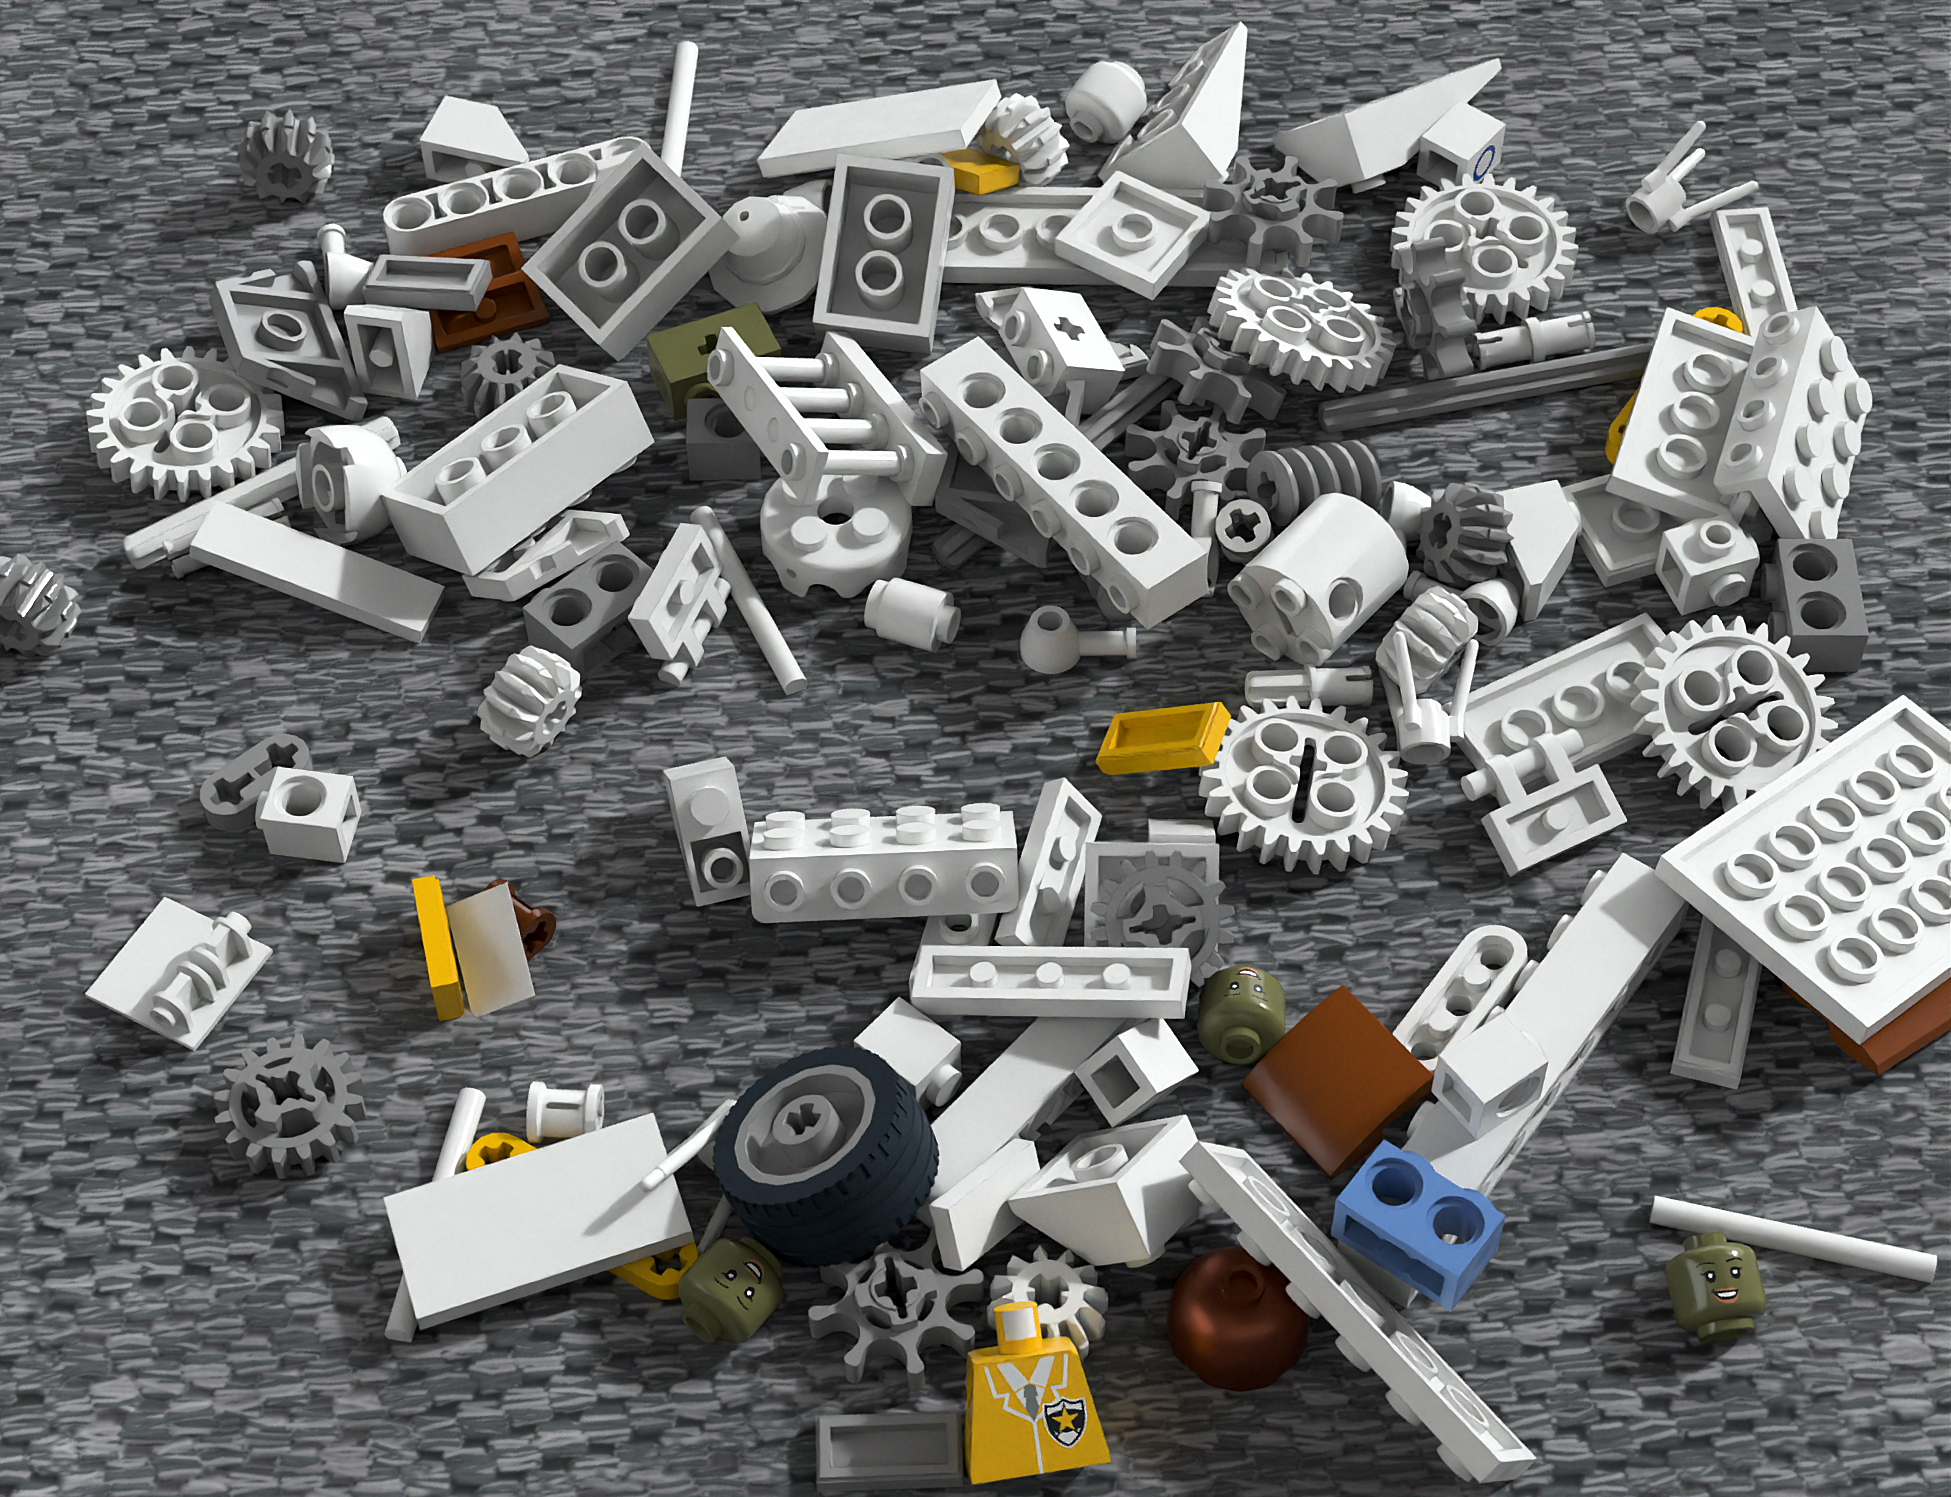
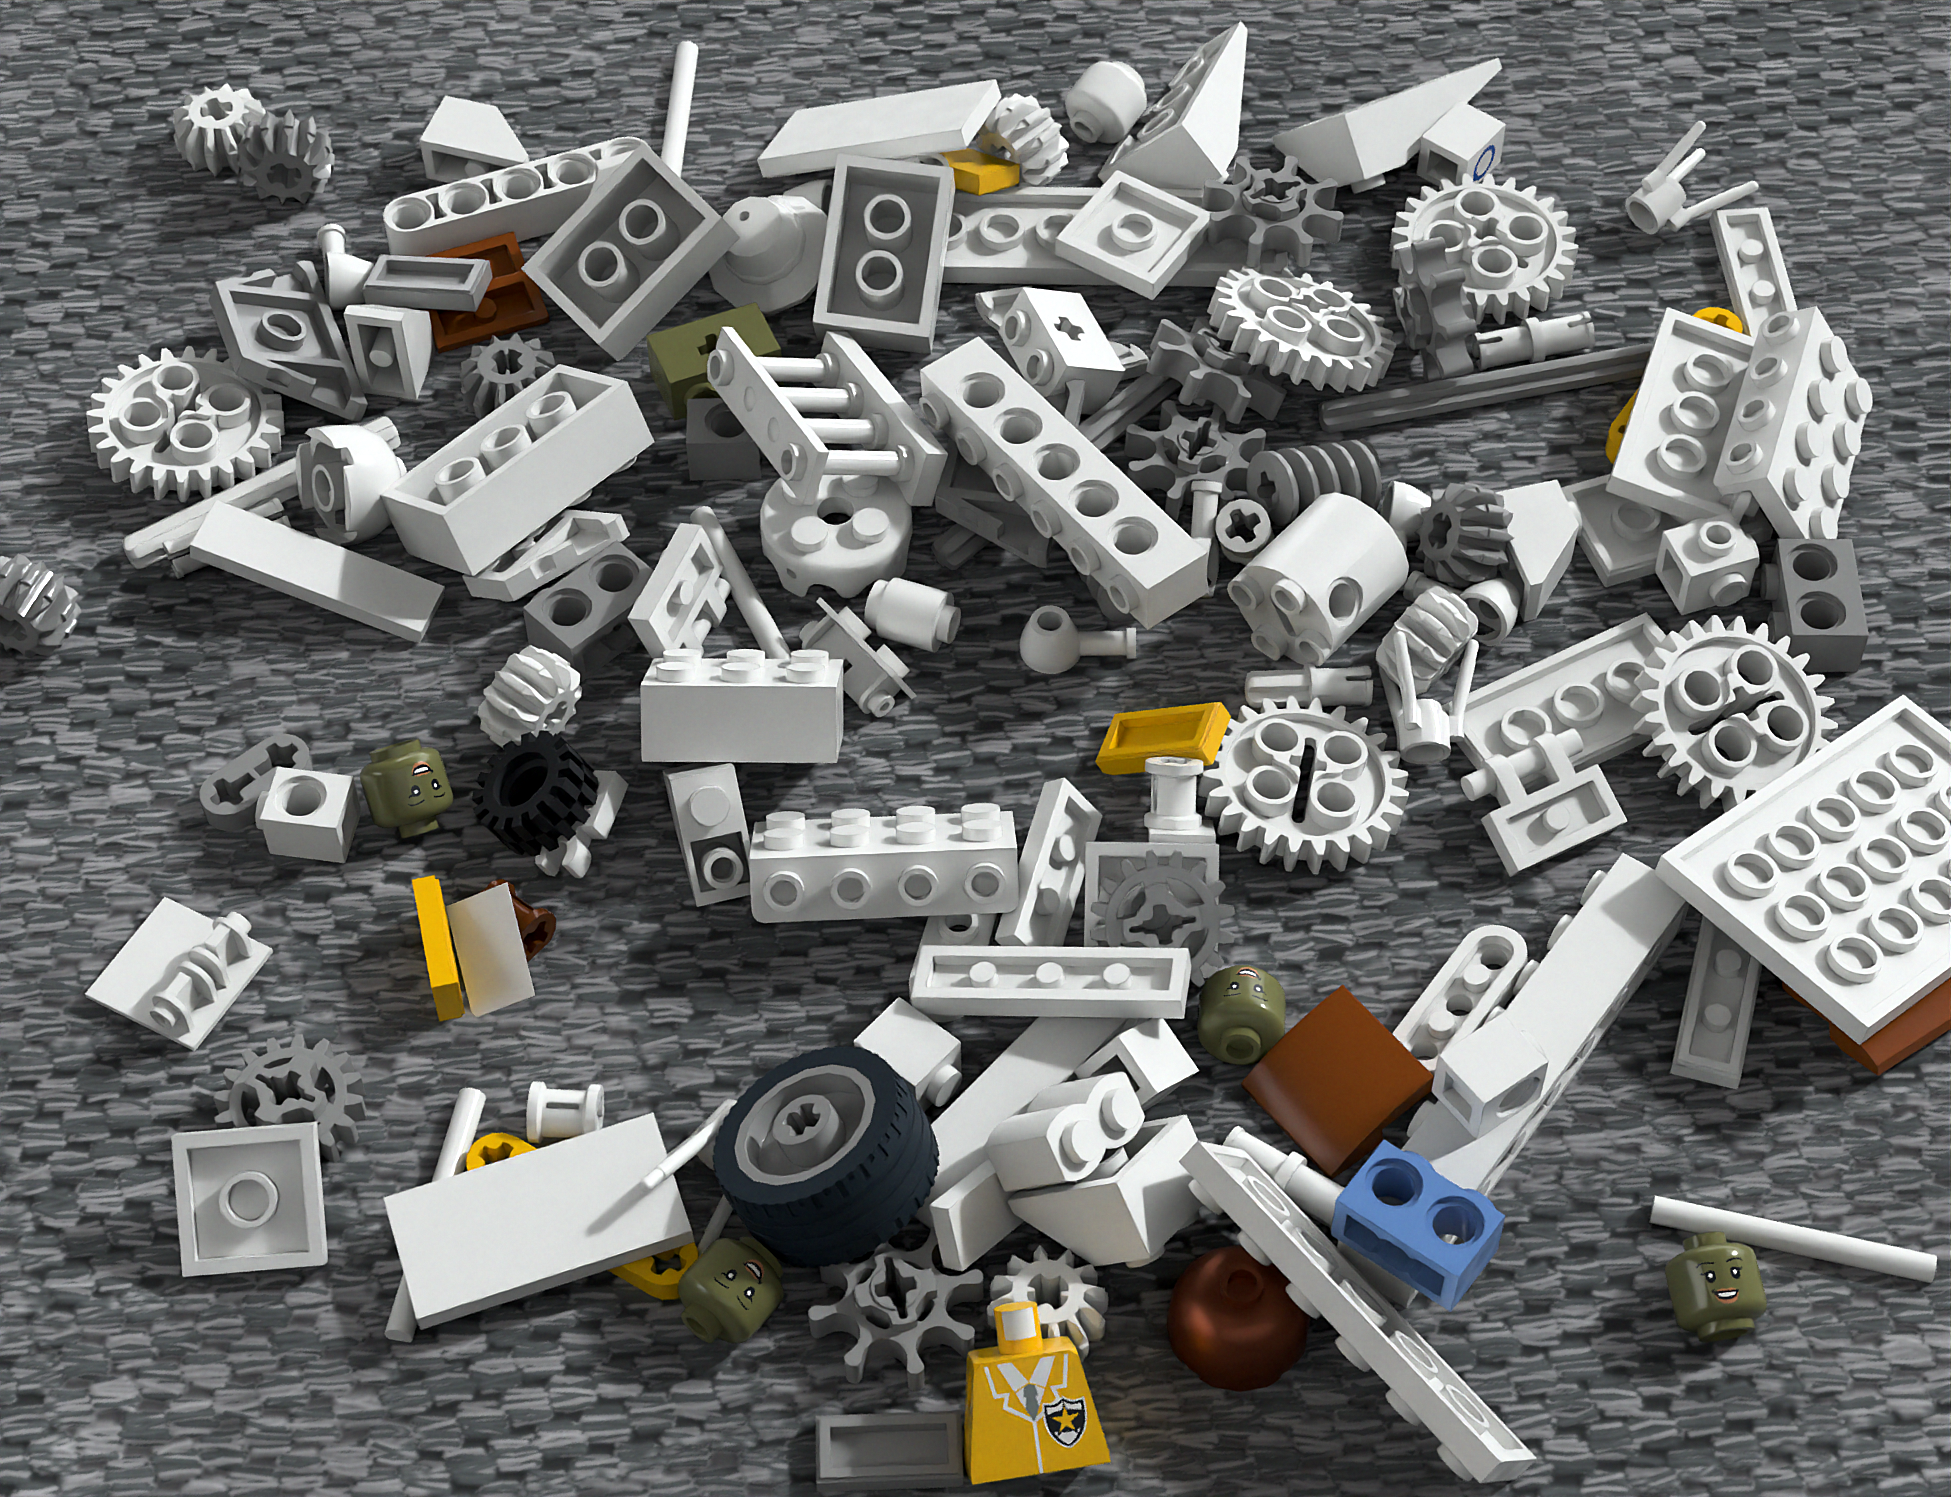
(213, 126): none -> white gear
(249, 1199): none -> white plate
(406, 787): none -> olive head
(506, 793): none -> black tyre
(575, 852): none -> white plate
(742, 708): none -> white brick
(873, 675): none -> white hinge
(1065, 1132): none -> white brick
(1173, 793): none -> white bush
(1305, 1187): none -> white pin

